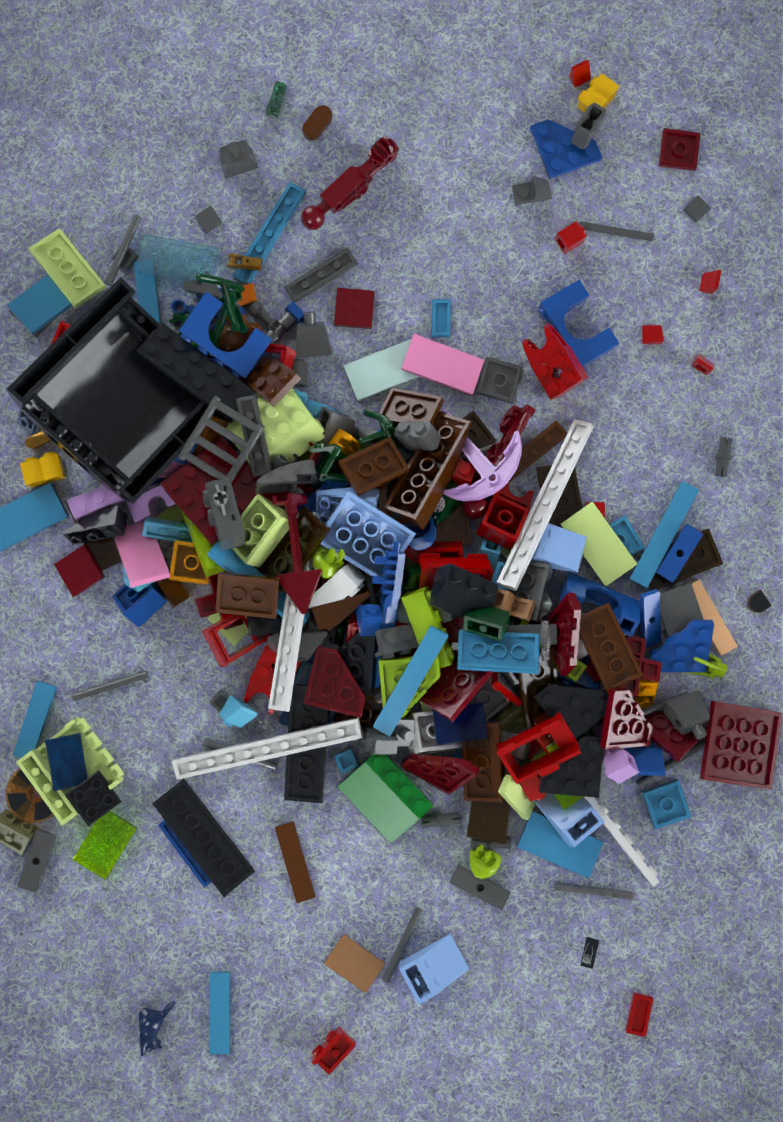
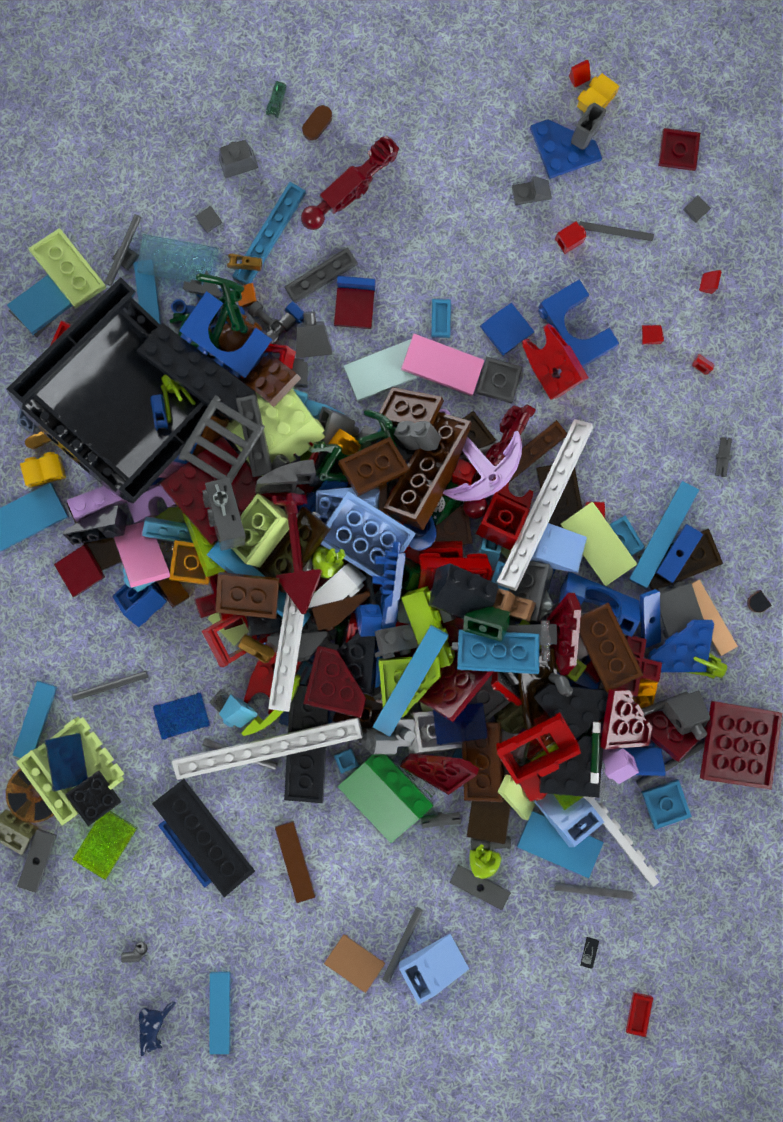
(136, 955): none -> dark grey arm
(159, 410): none -> blue bar
(173, 387): none -> lime plant
(181, 716): none -> clear blue piece
(255, 648): none -> pearl gold bar
(259, 724): none -> lime slope
(333, 1051): red bracket -> none
(356, 283): none -> blue tile
(507, 329): none -> blue slope
(561, 683): none -> dark grey arm
(595, 752): none -> dark green bar

